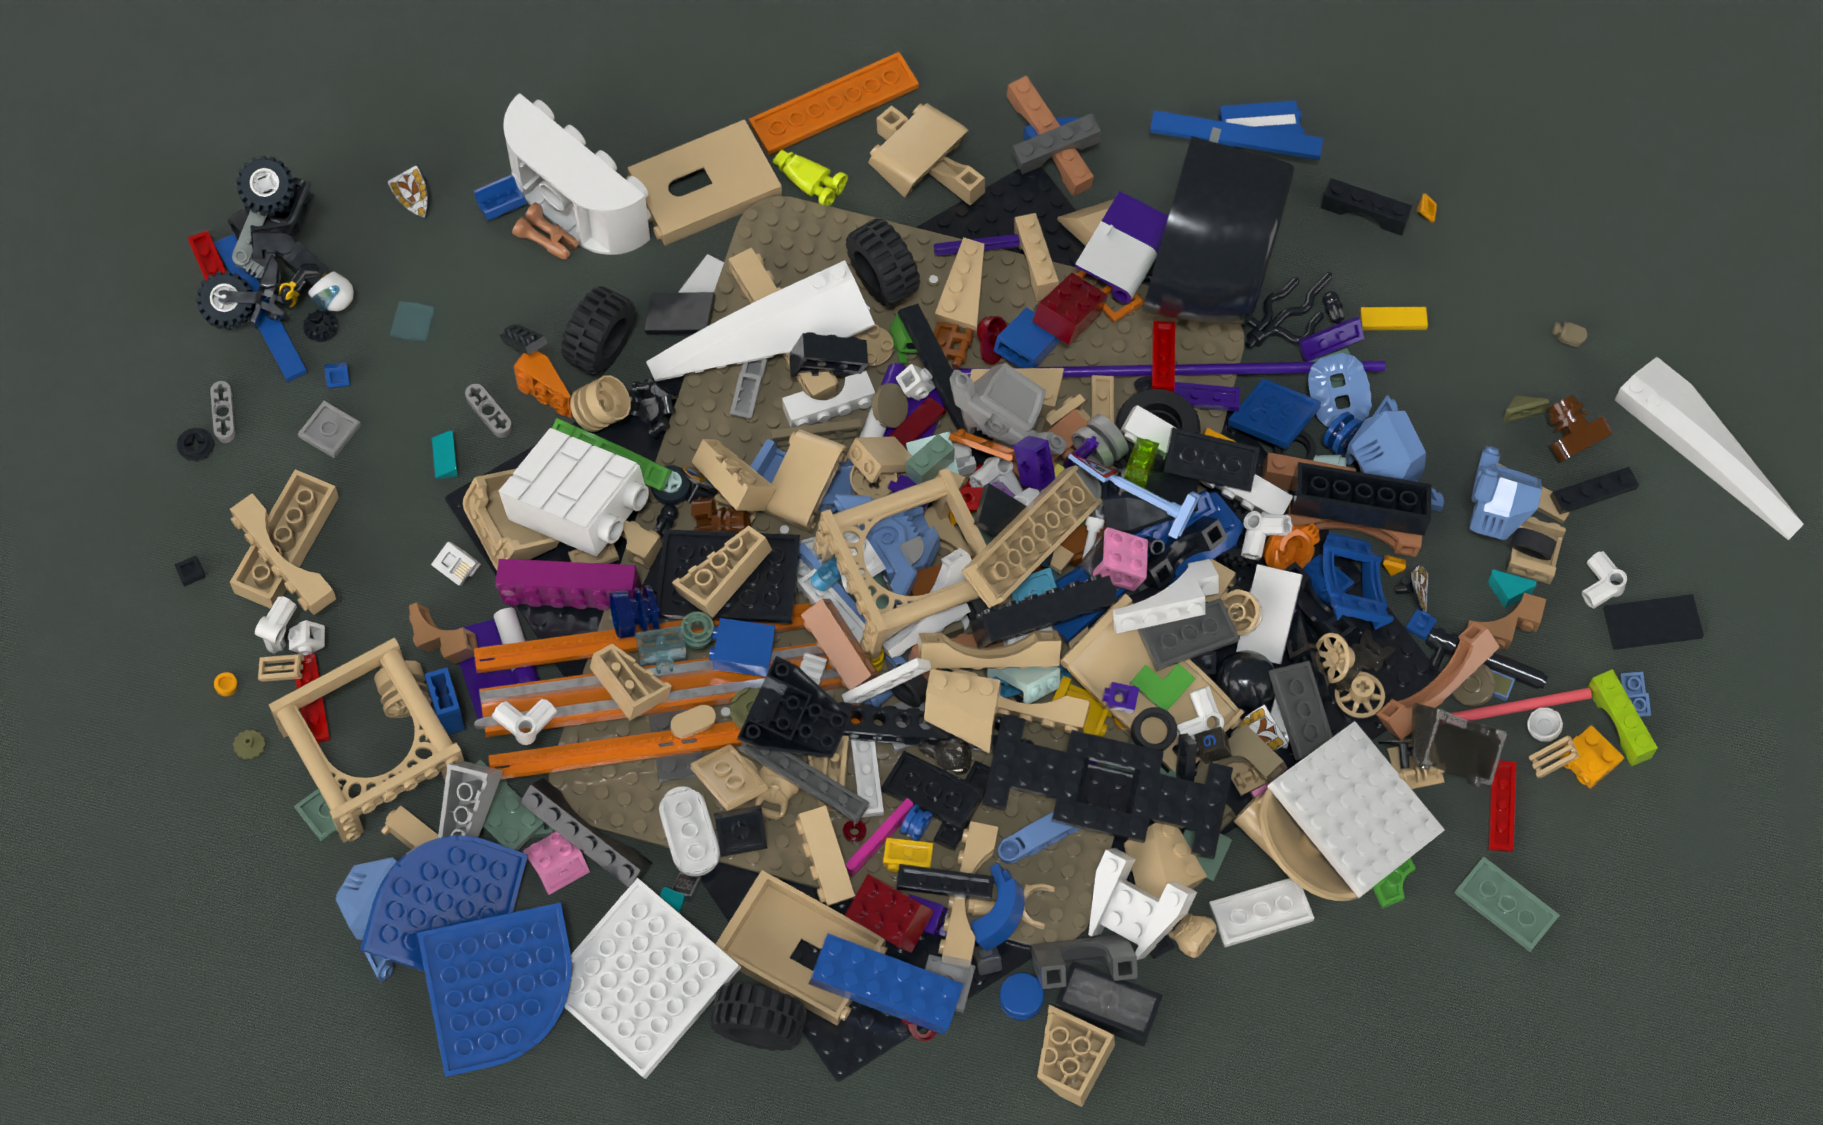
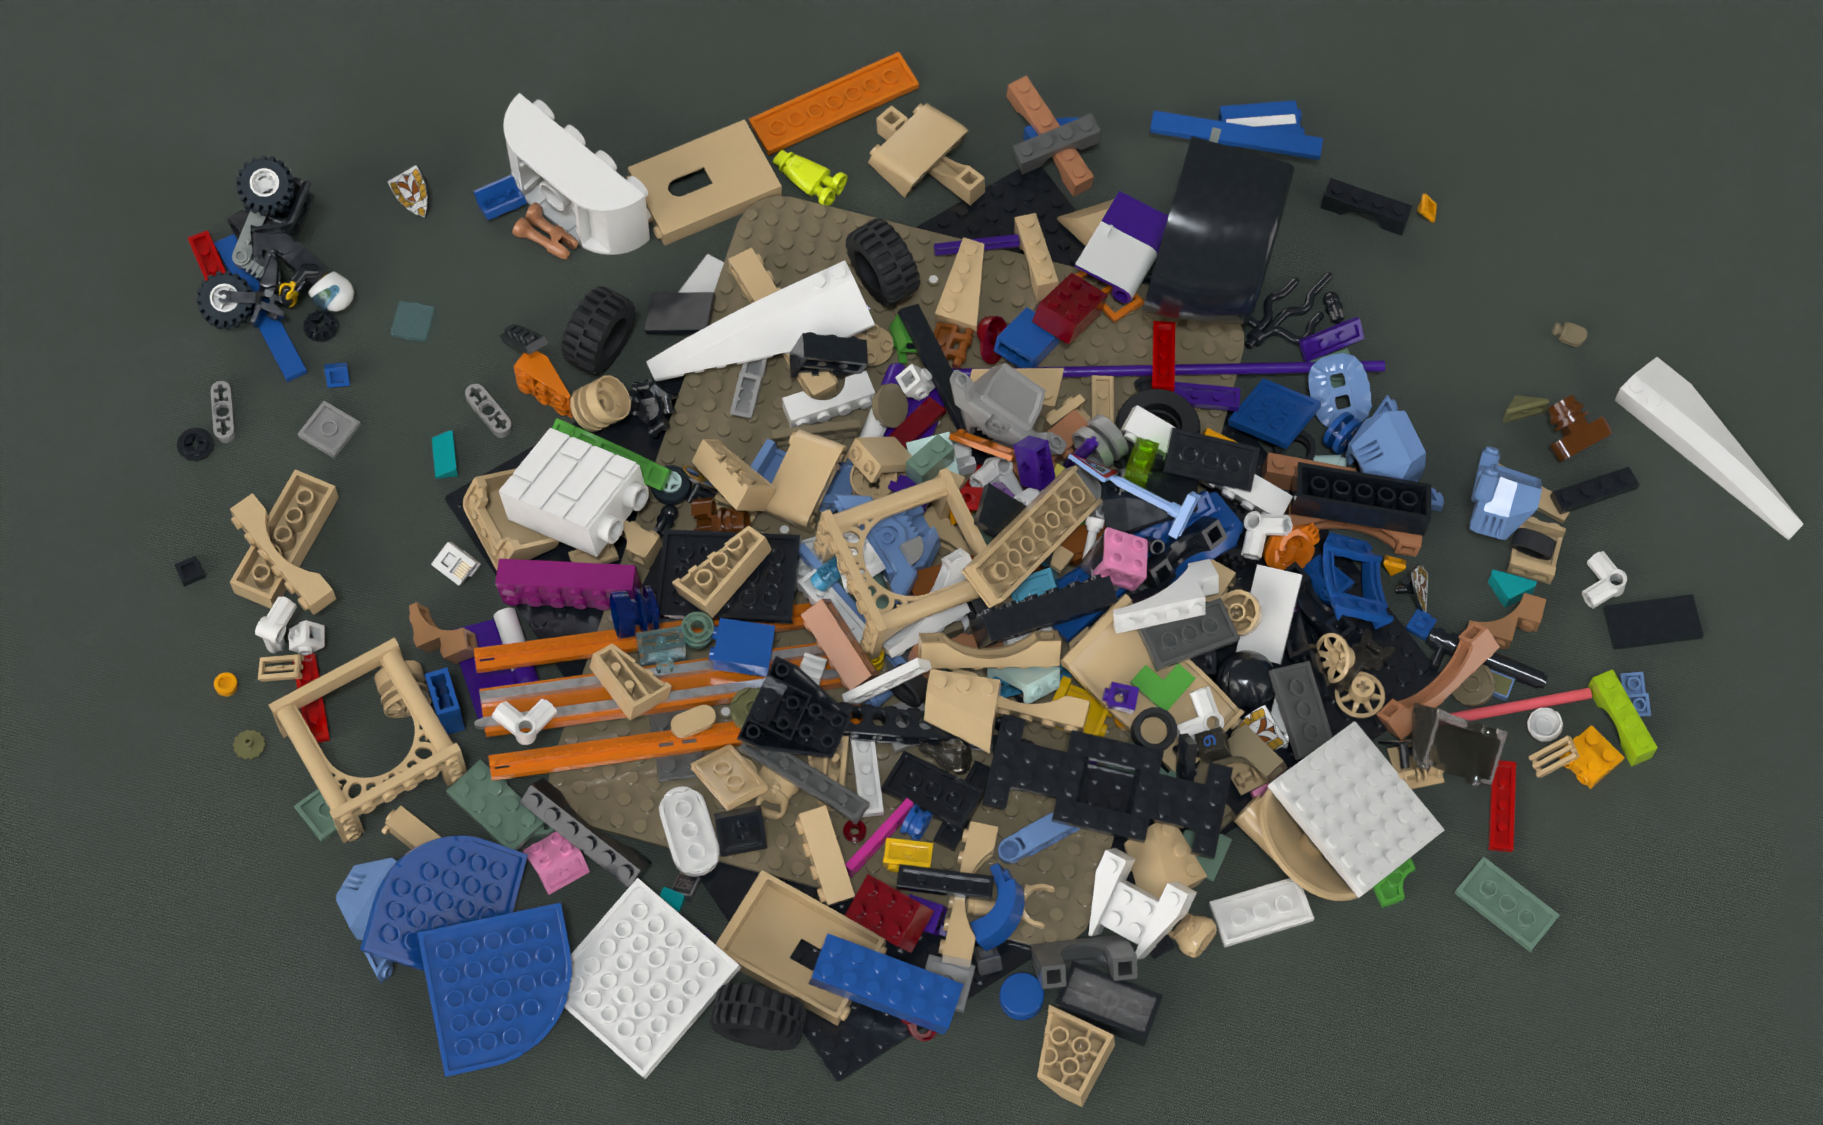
(467, 798): light grey wedge -> none
(1393, 318): yellow tile -> none

